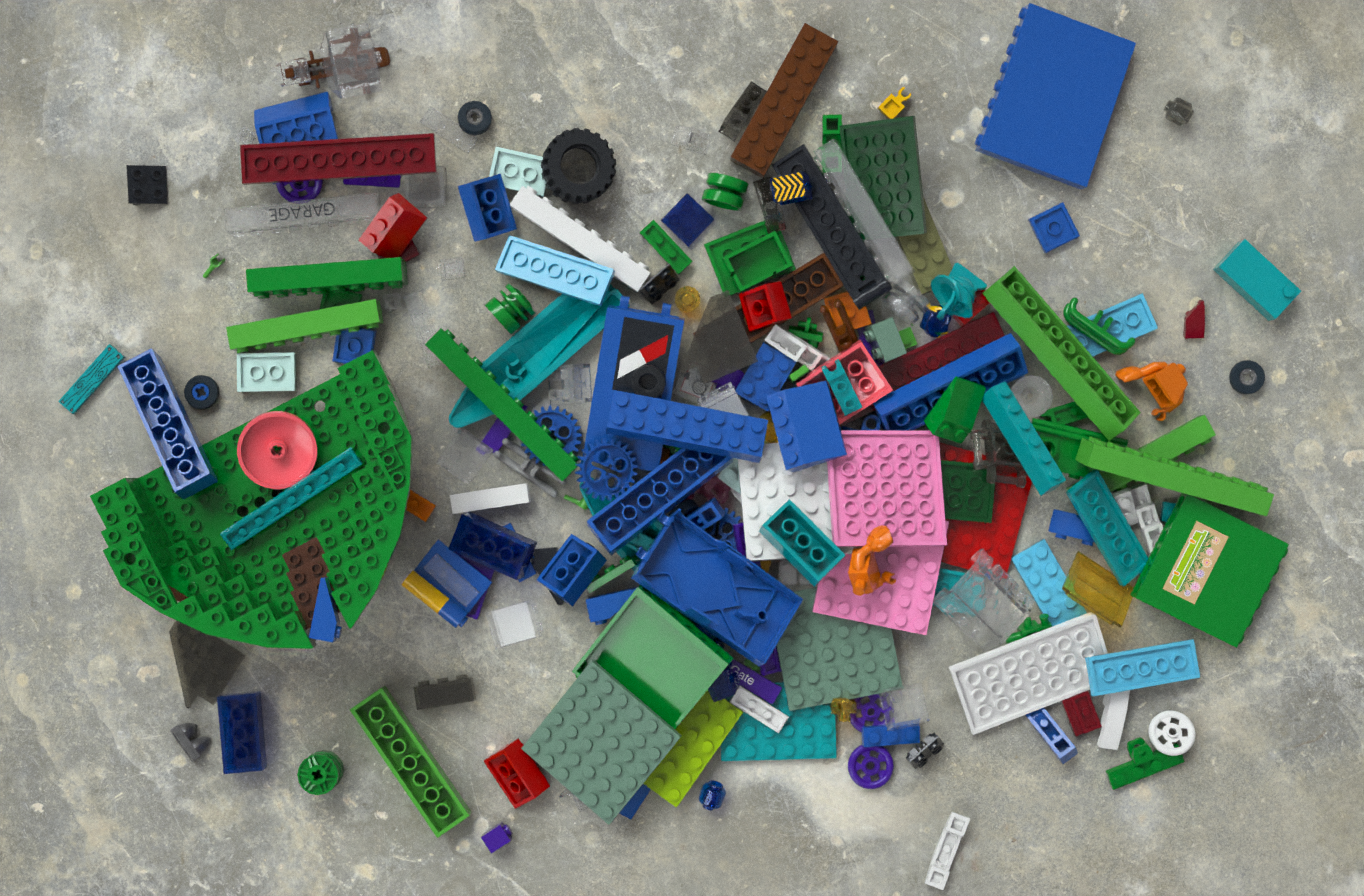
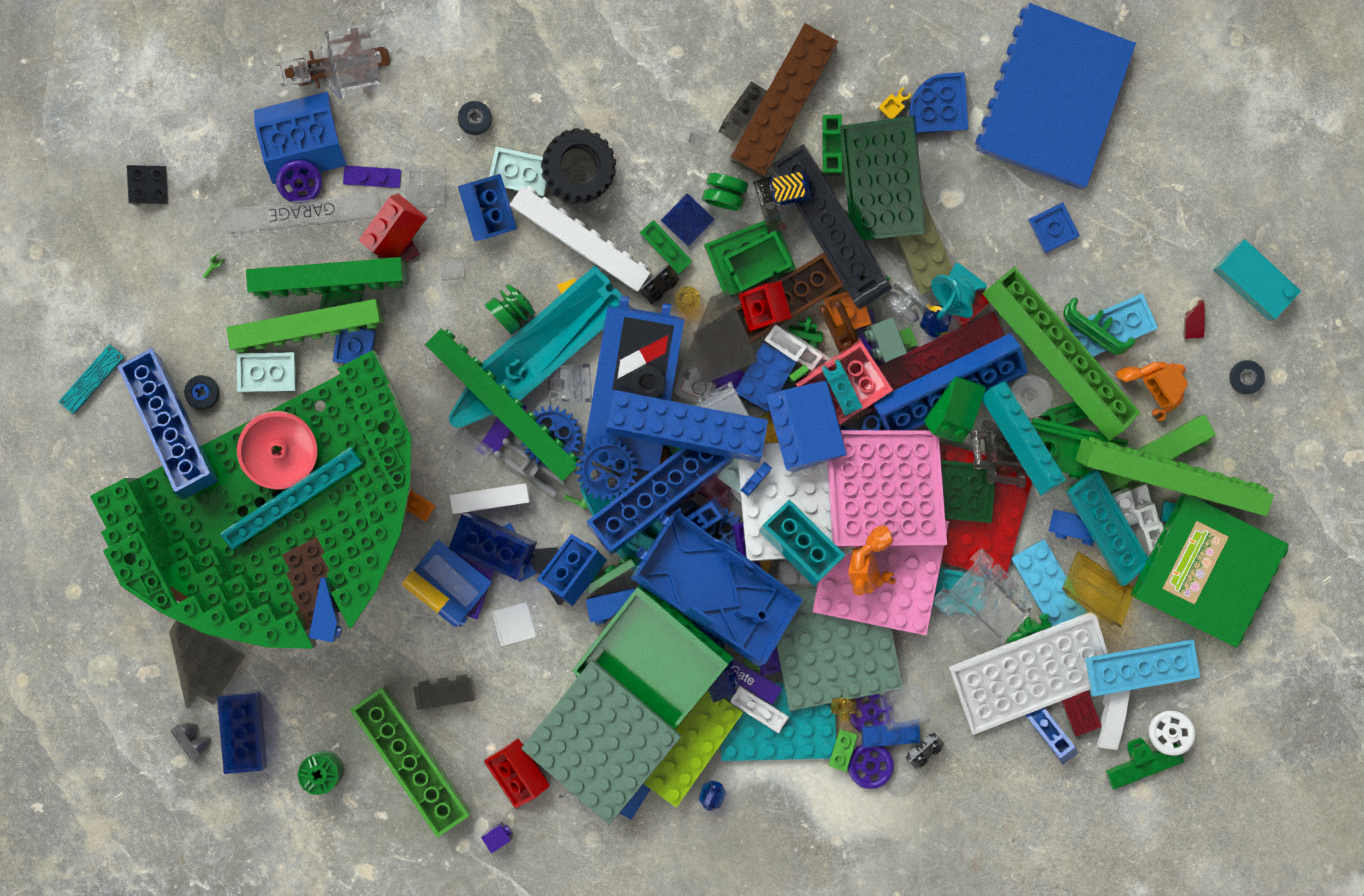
(338, 159): dark red plate -> none
(555, 270): medium azure plate -> none
(756, 479): none -> blue piece
(843, 750): none -> bright green hinge
(864, 212): clear brick -> none
(940, 104): none -> blue plate
(946, 850): white slope -> none
(1178, 111): clear smoke head -> none

